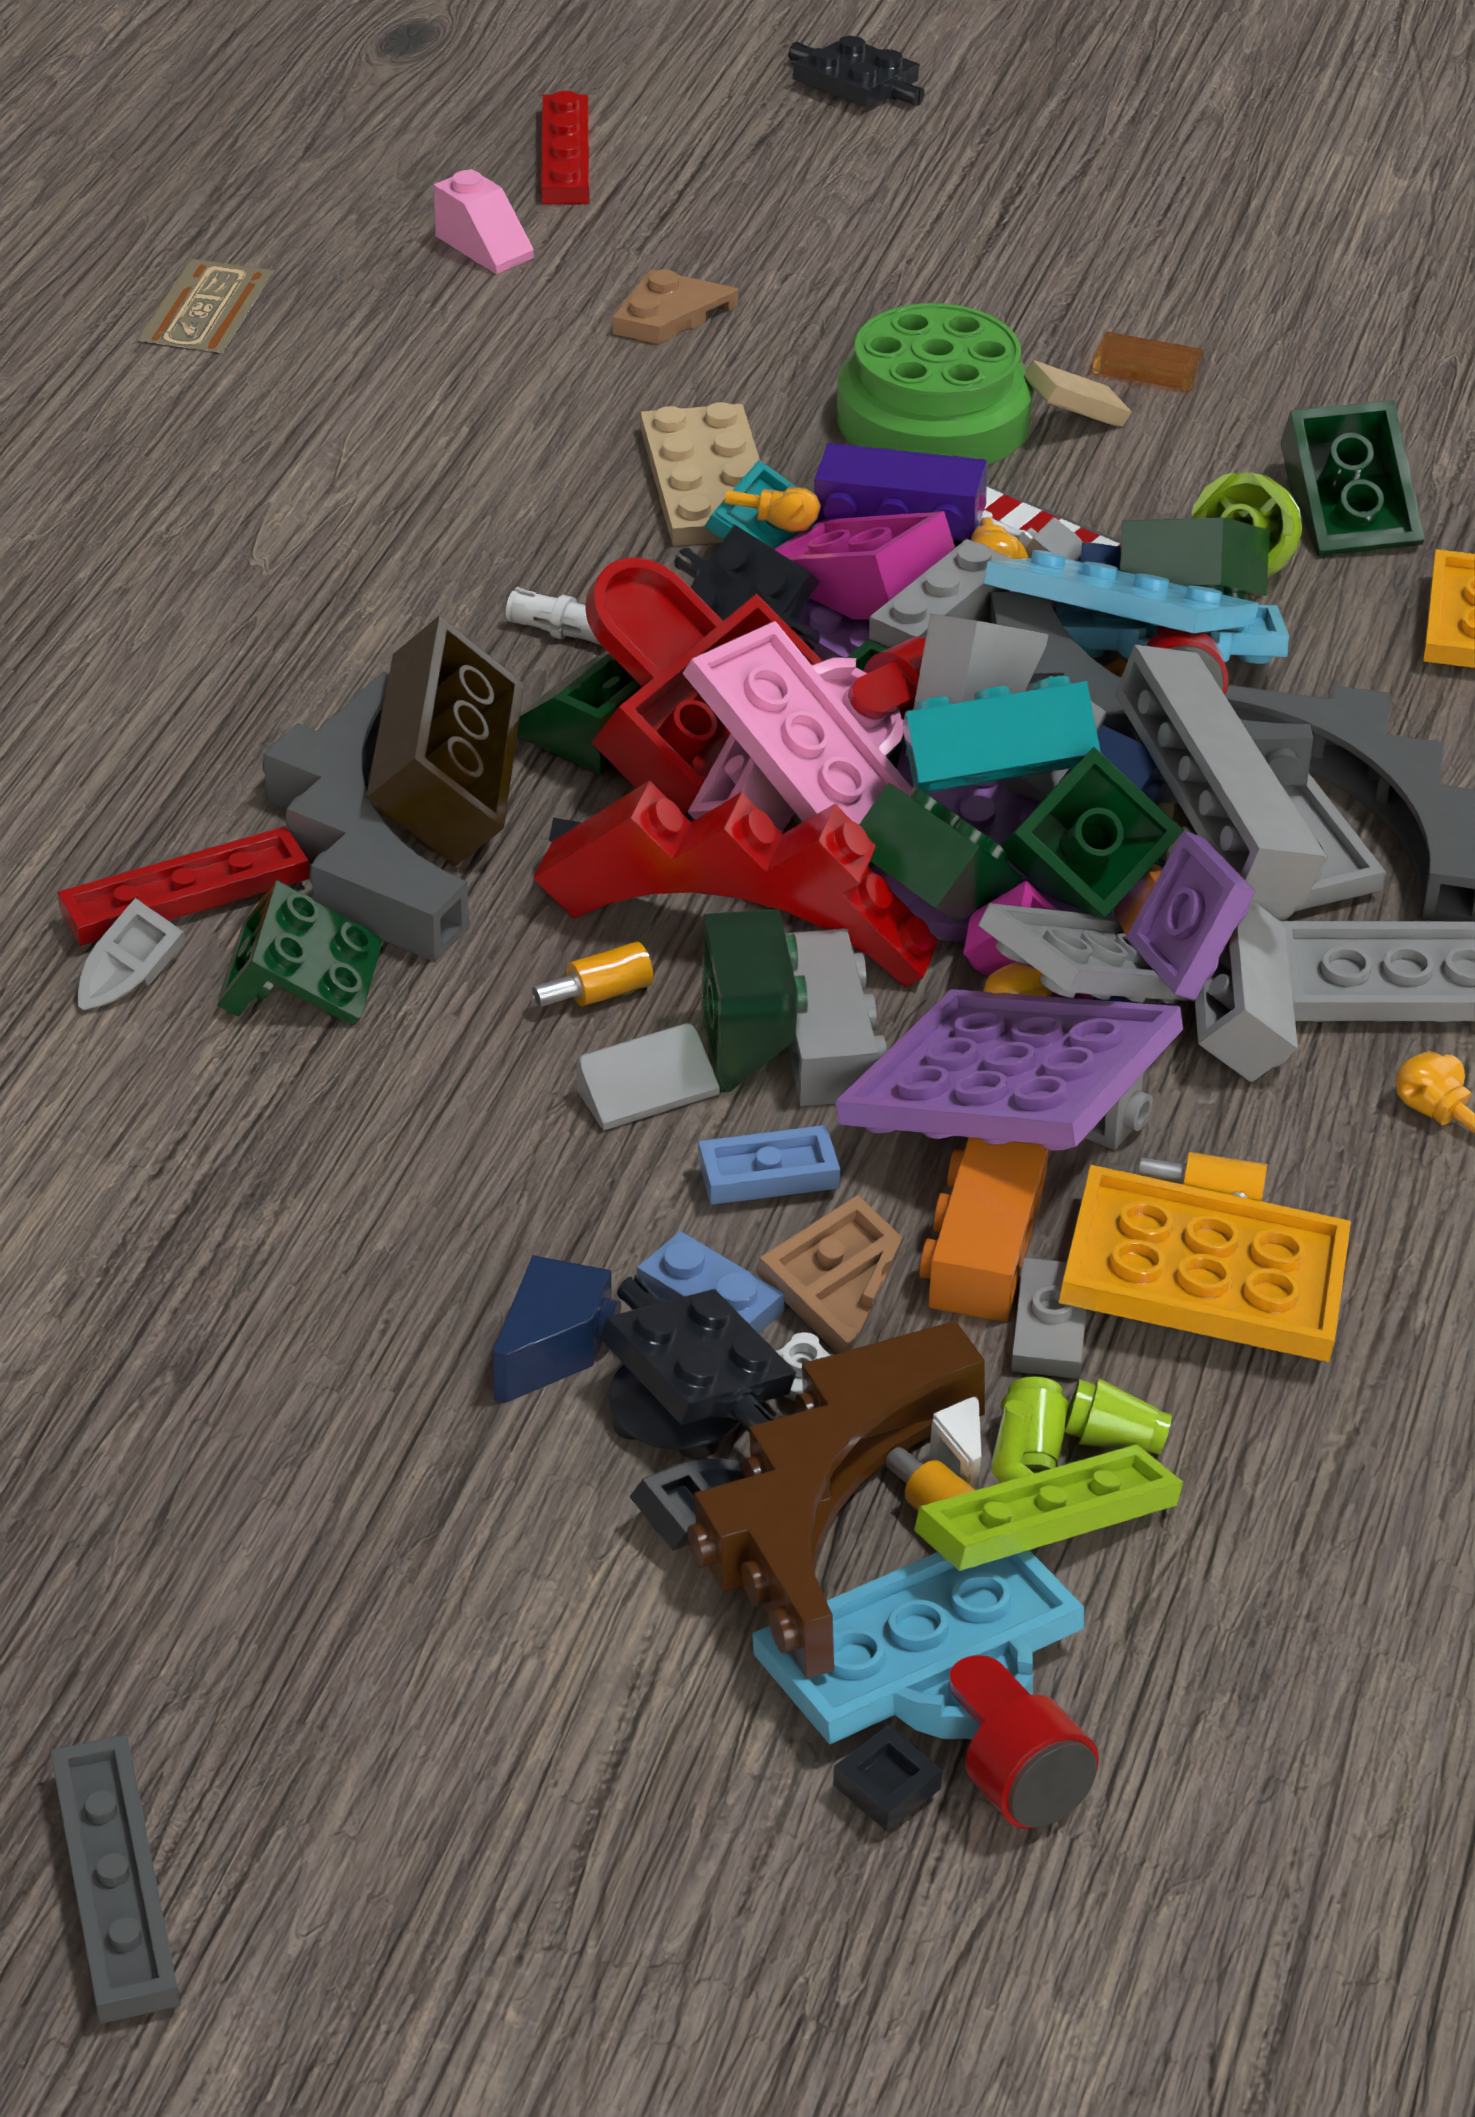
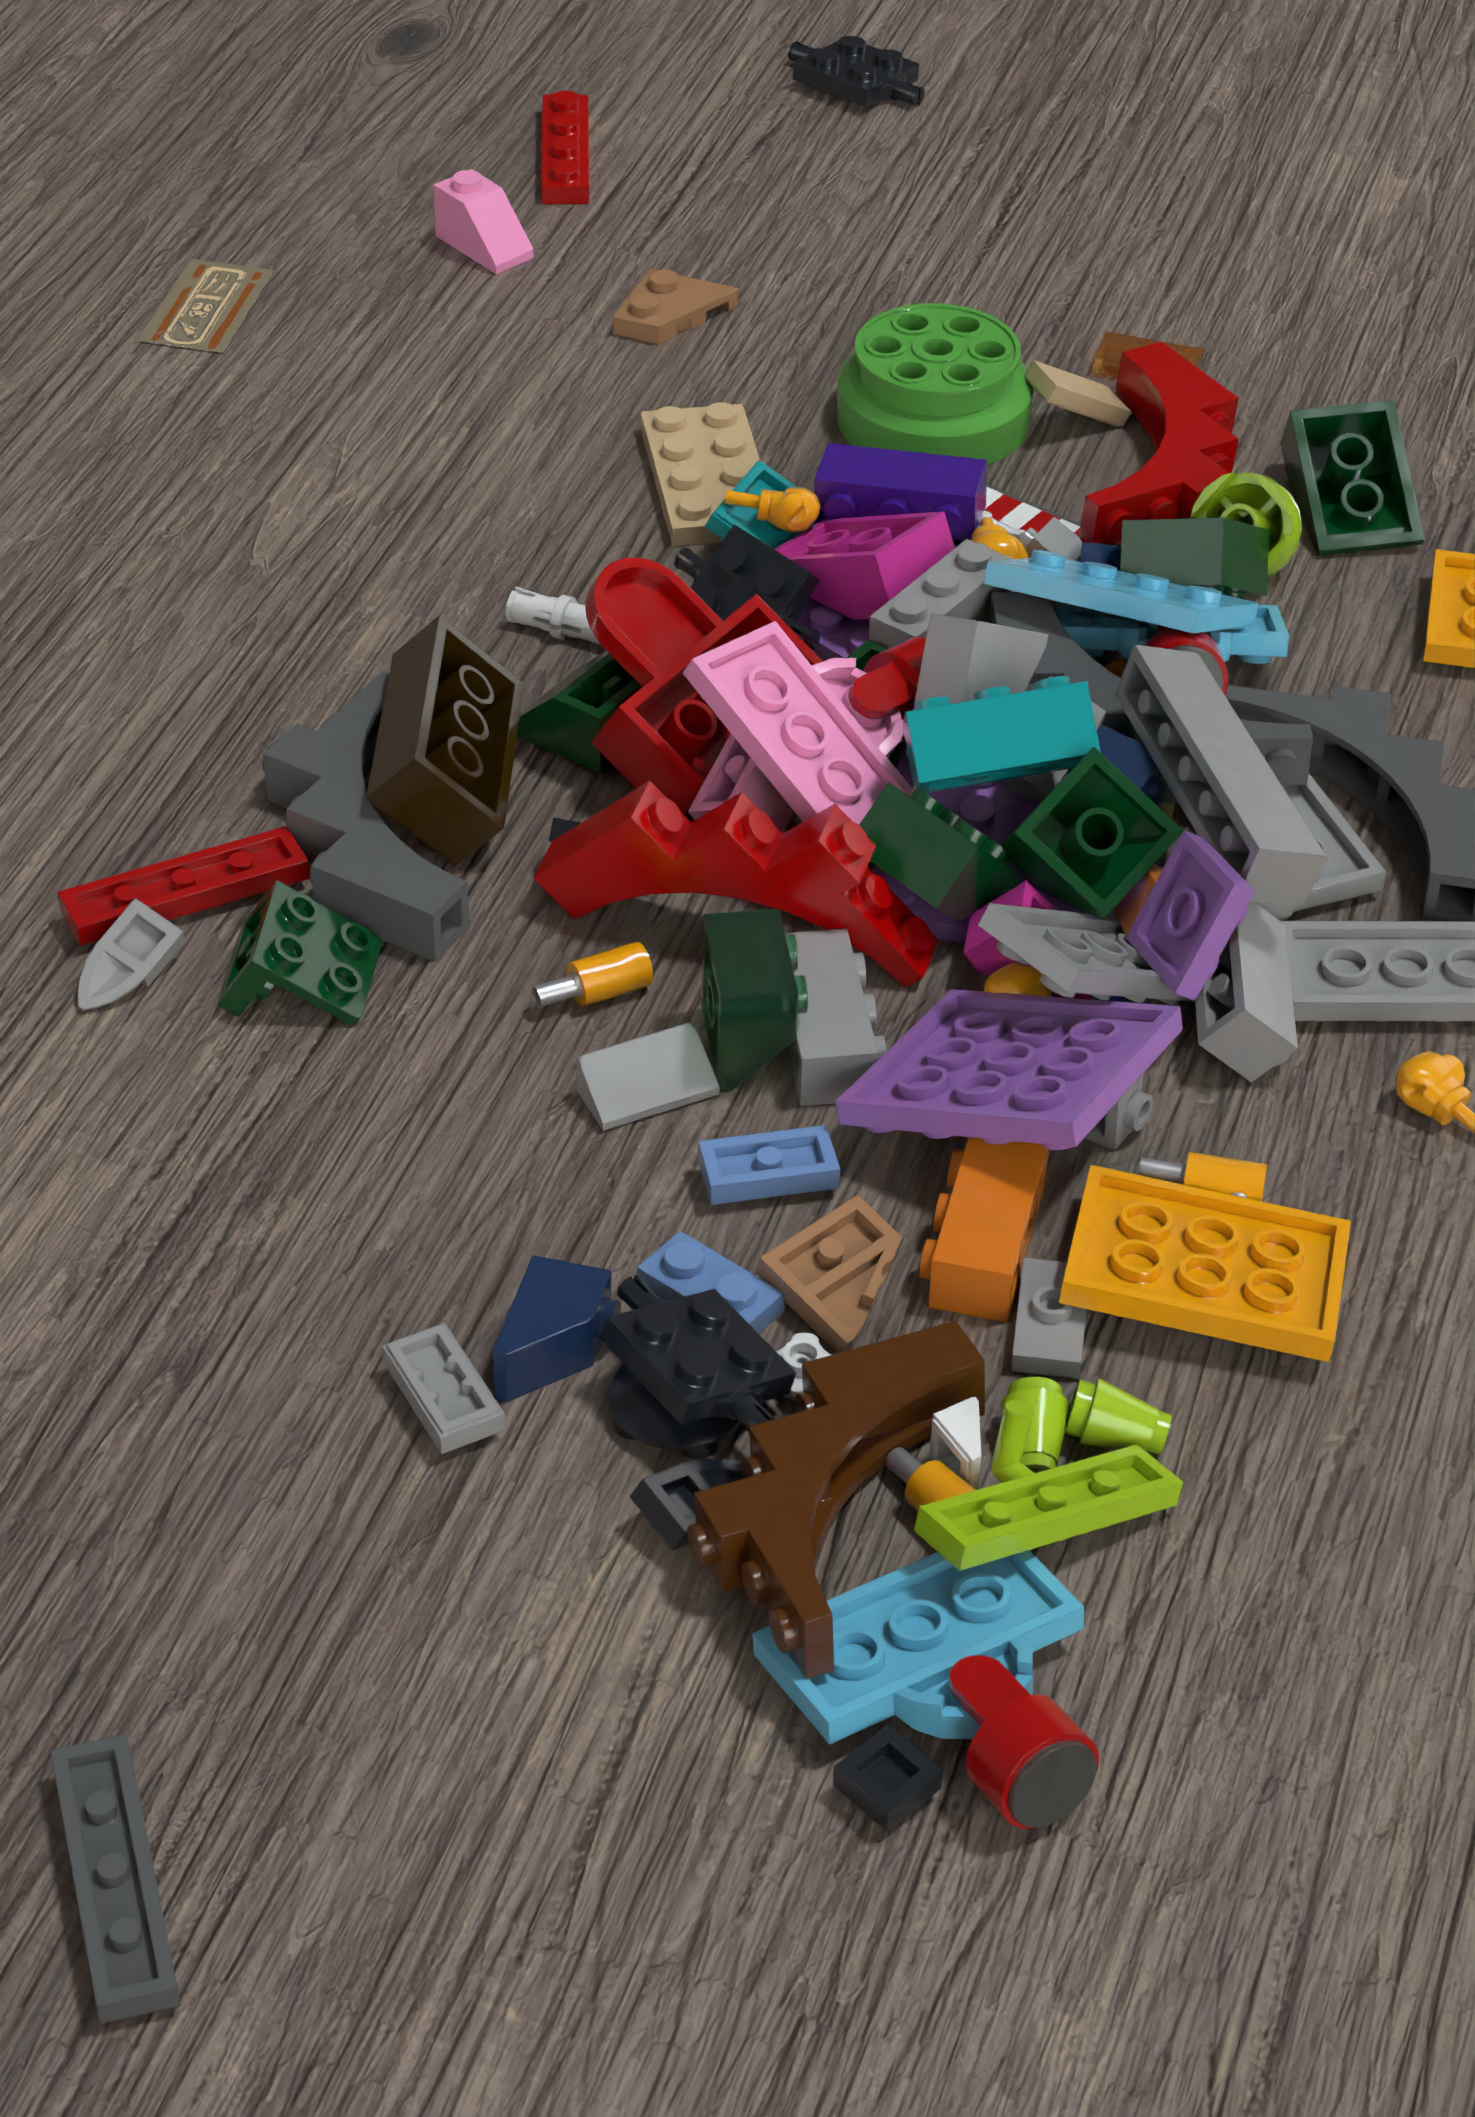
(443, 1388): none -> light grey plate
(1191, 433): none -> red arch

